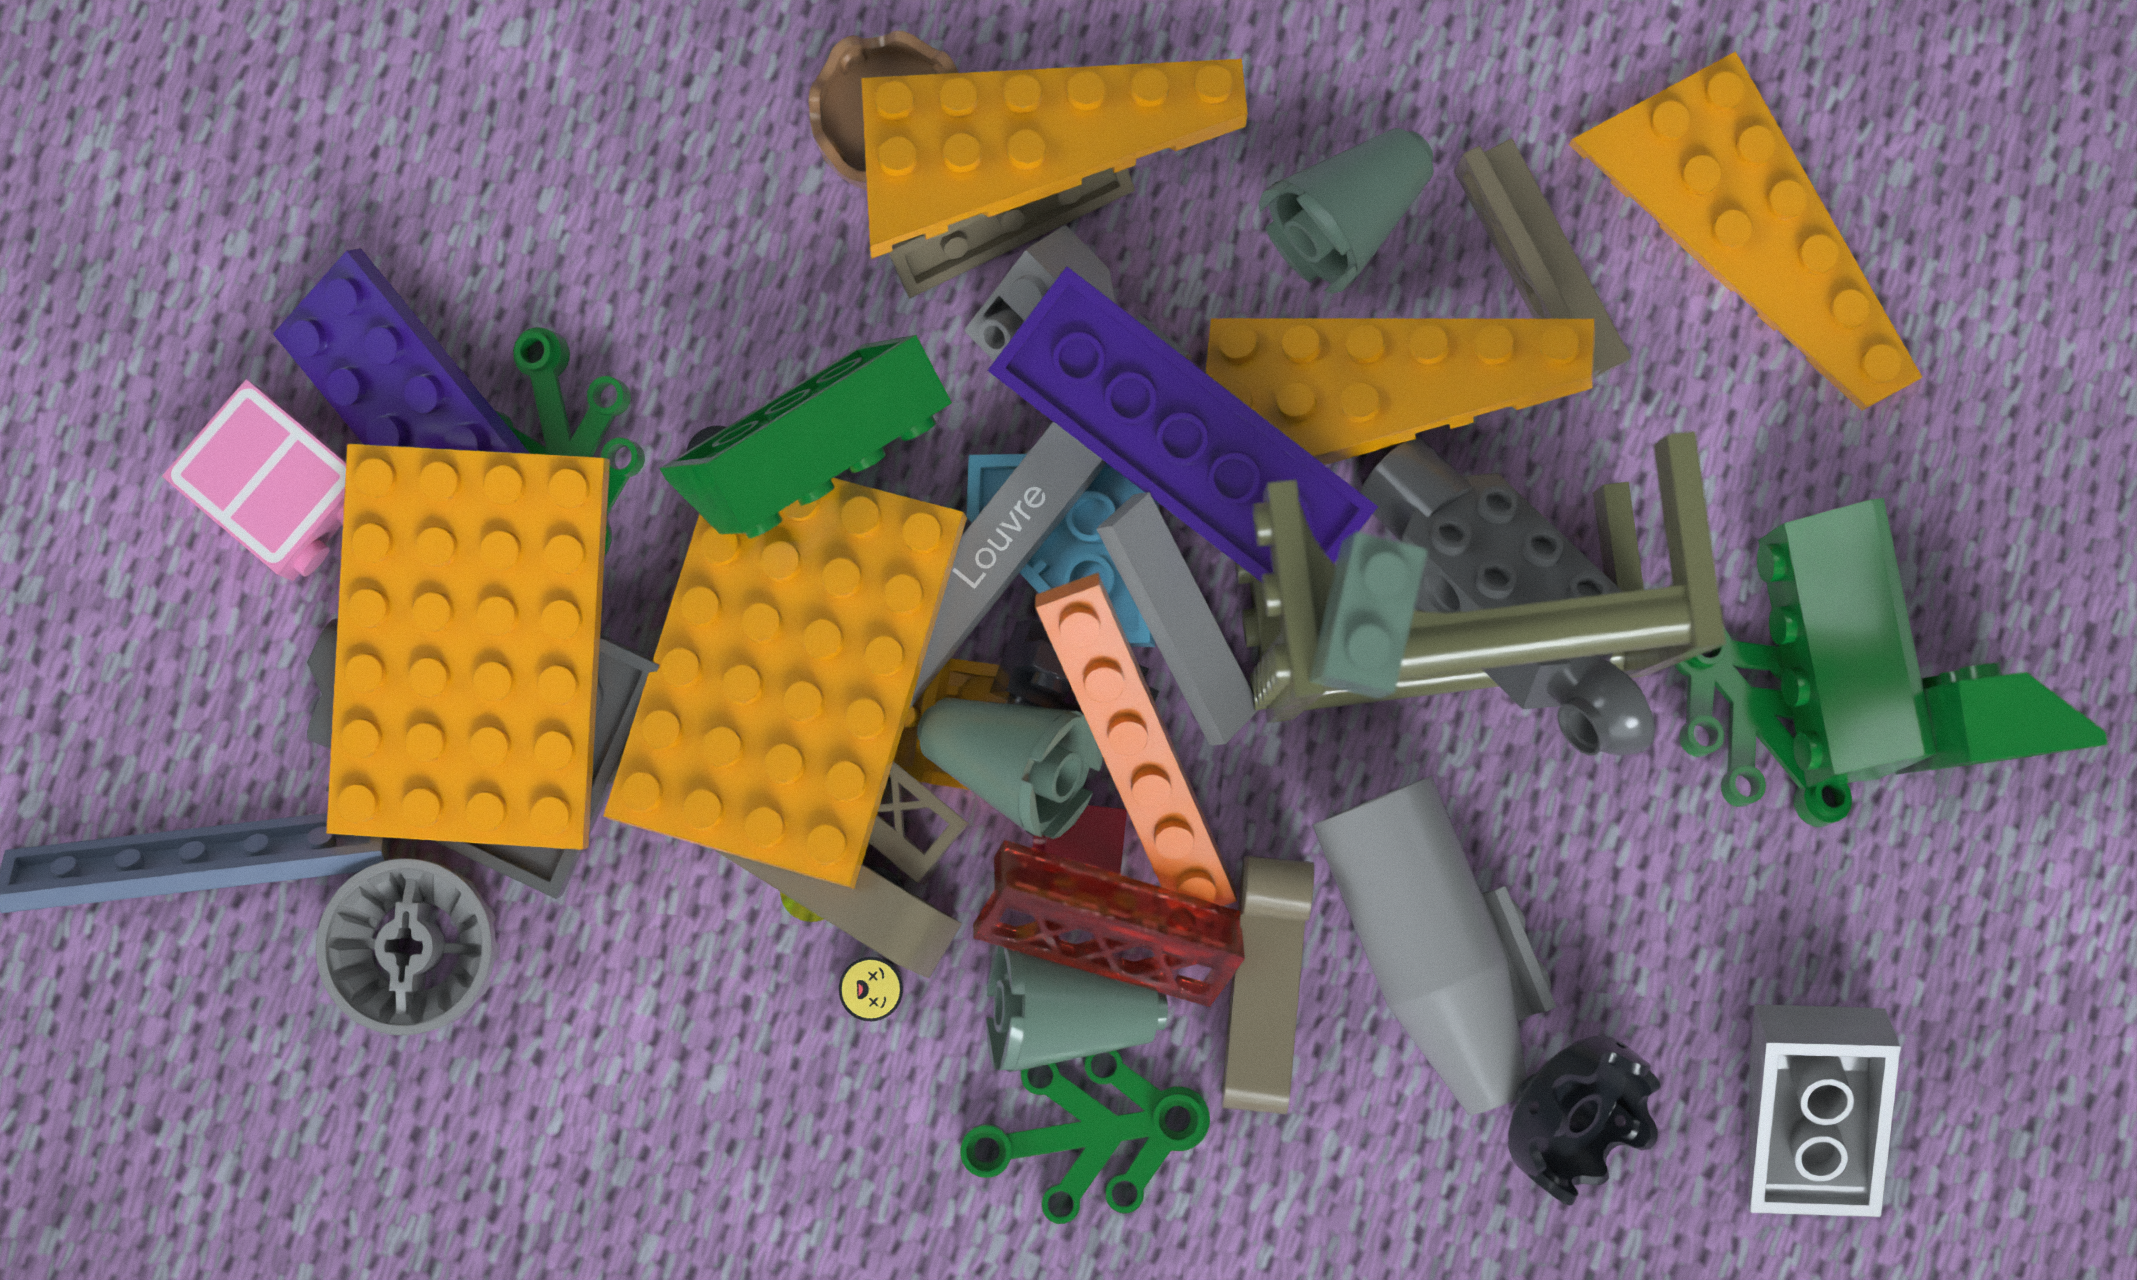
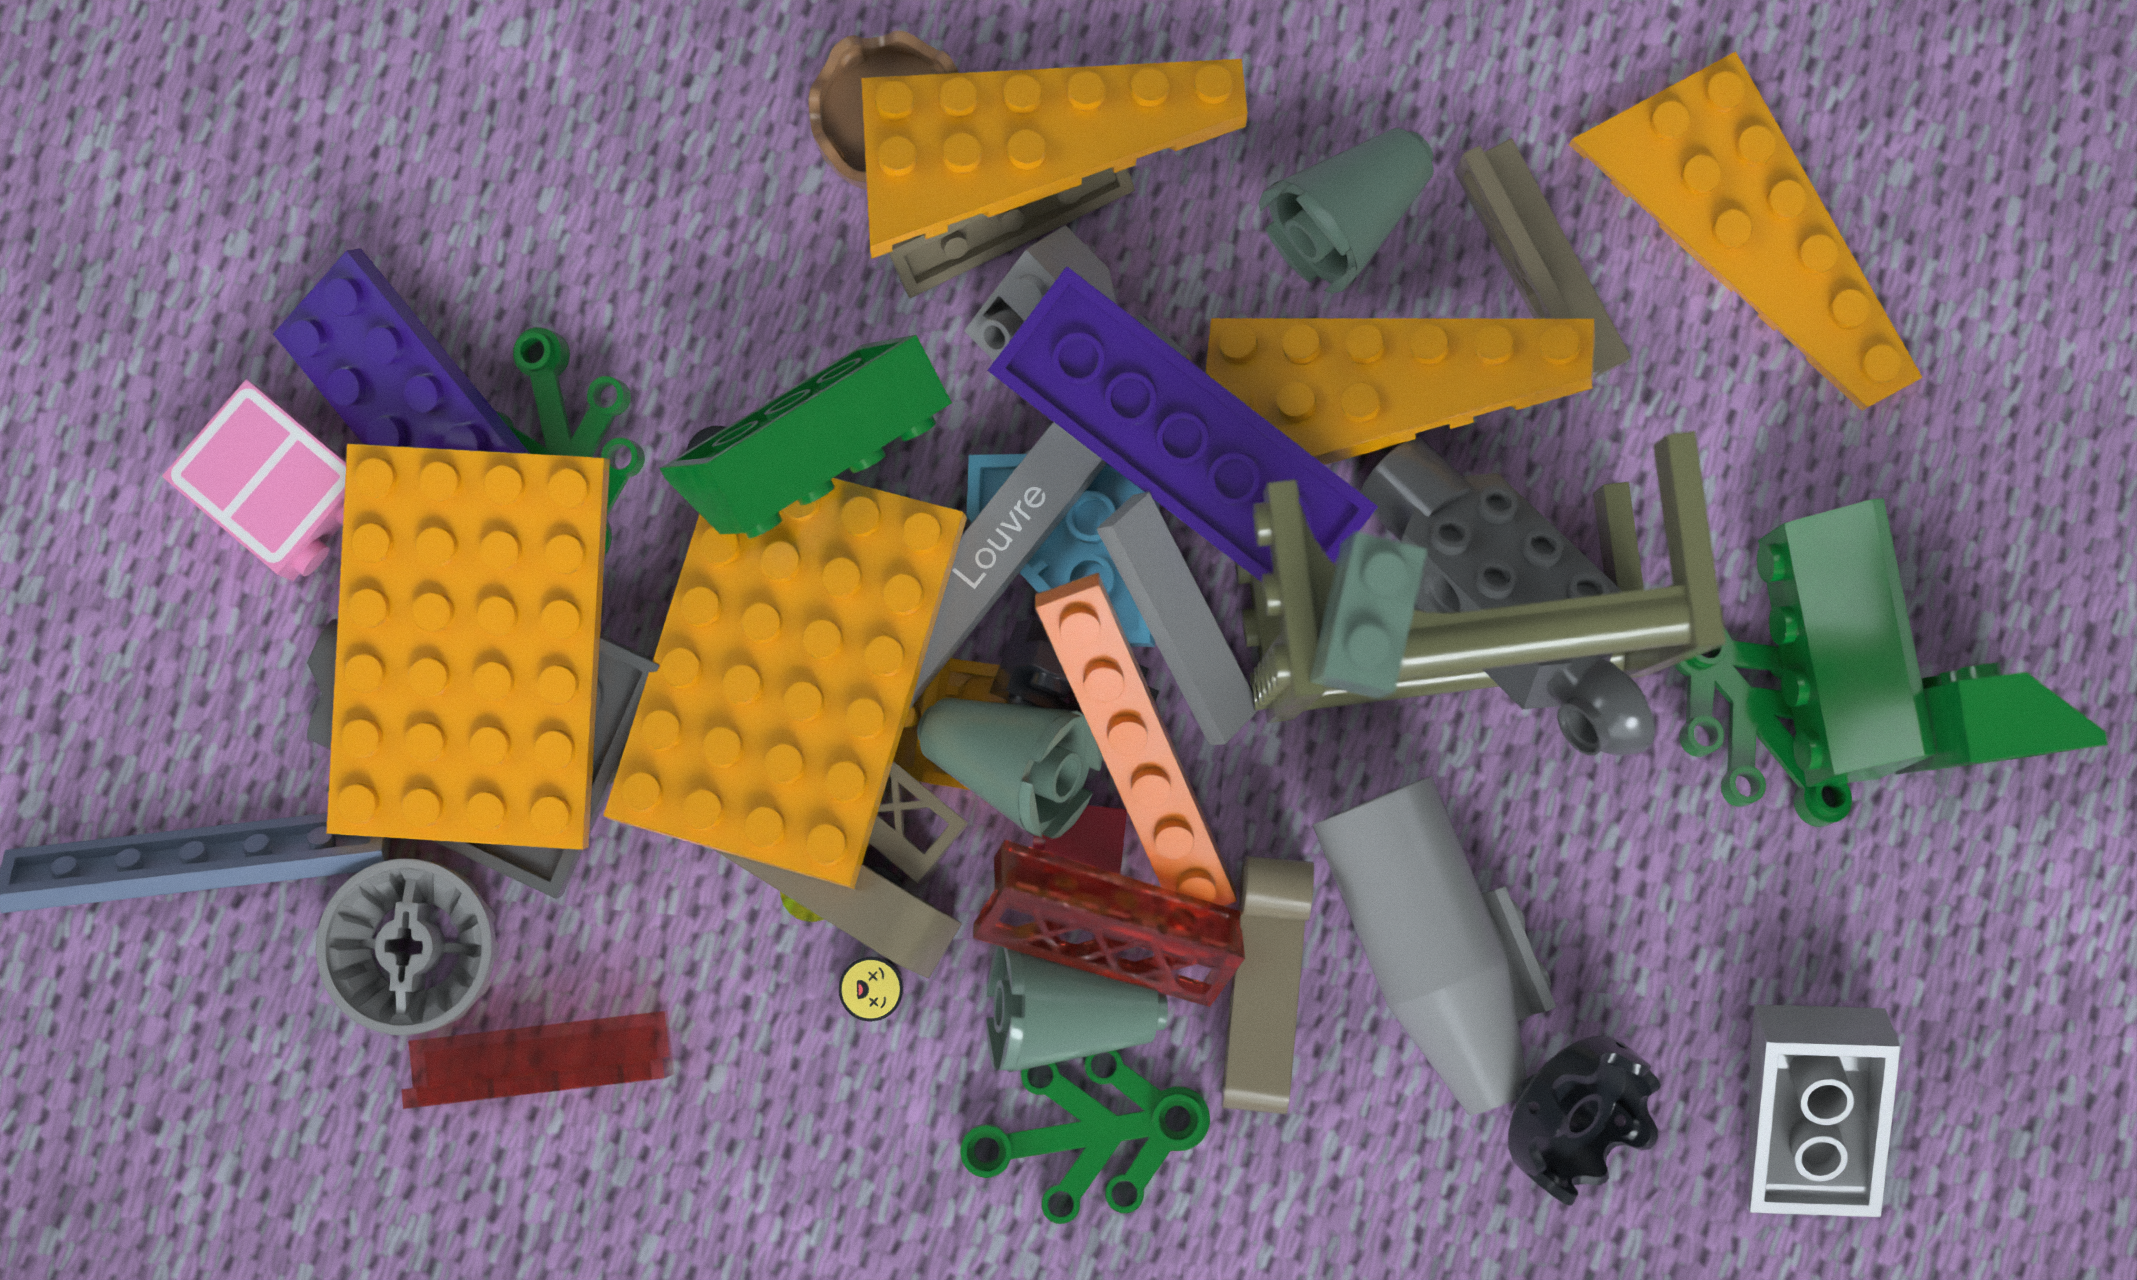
(539, 1059): none -> clear red fence

